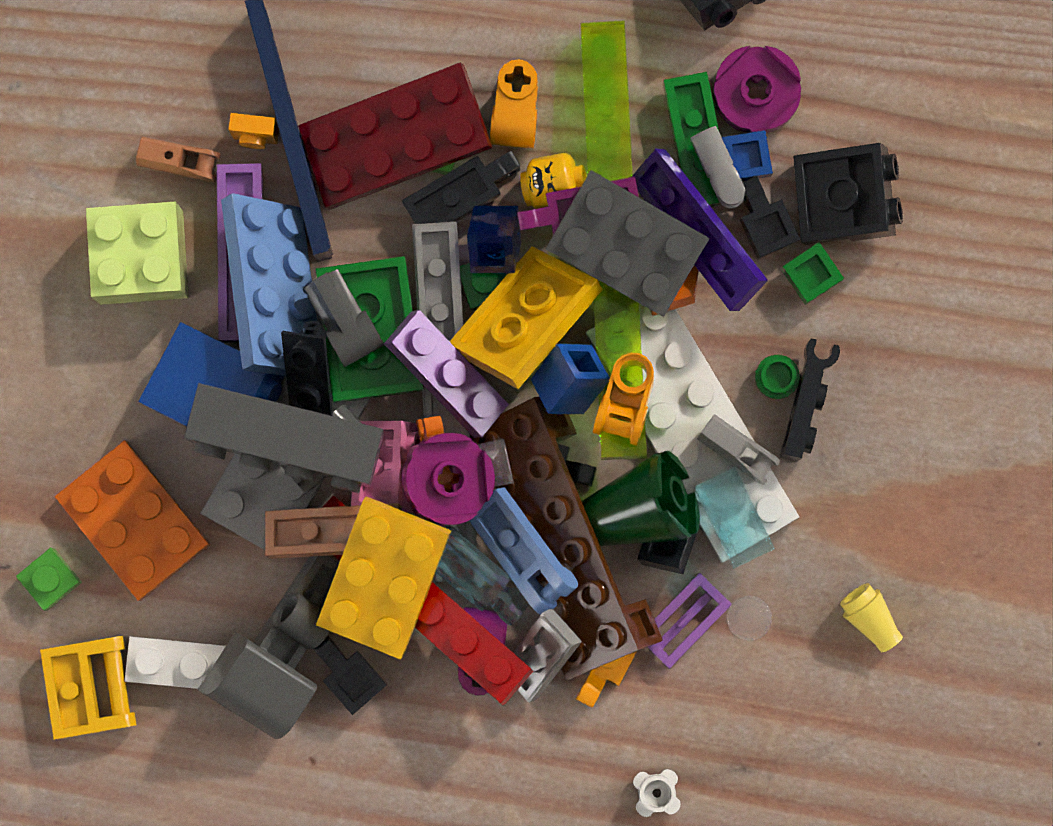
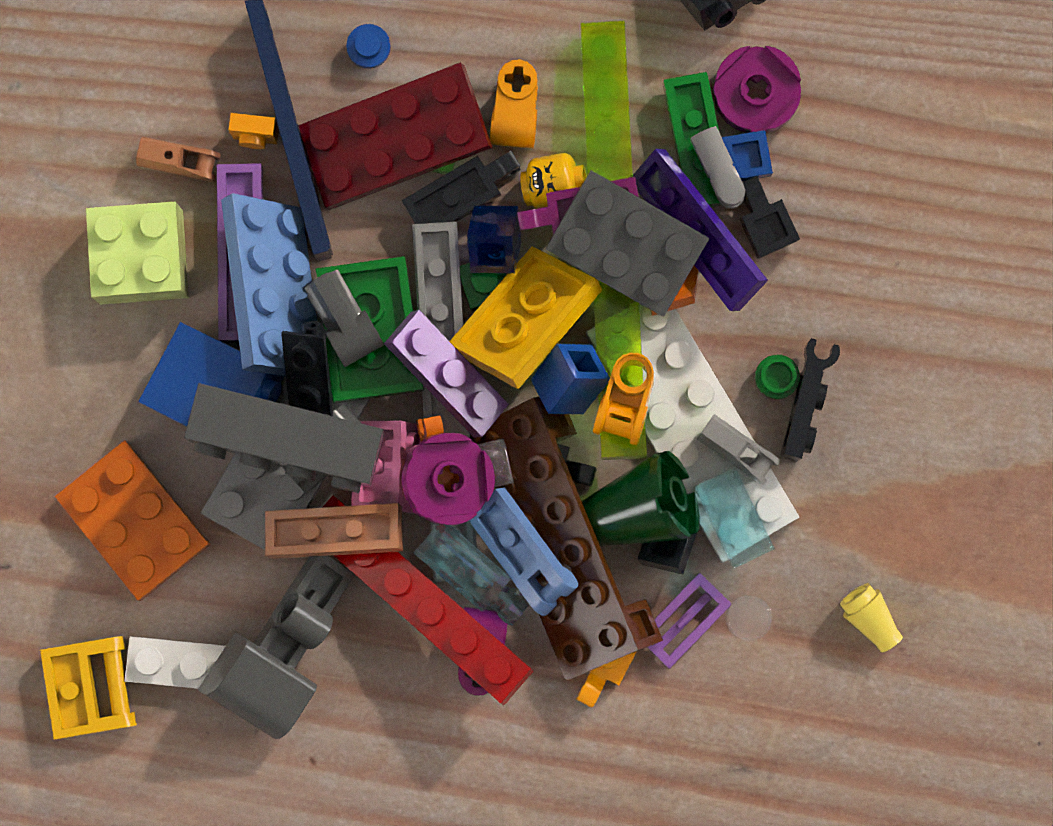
(48, 579): bright green plate -> none
(352, 678): black plate -> none
(368, 46): none -> blue plate
(383, 577): yellow plate -> none
(545, 652): light grey plate -> none
(665, 802): white plate -> none
(812, 273): green plate -> none
(847, 194): black plate -> none

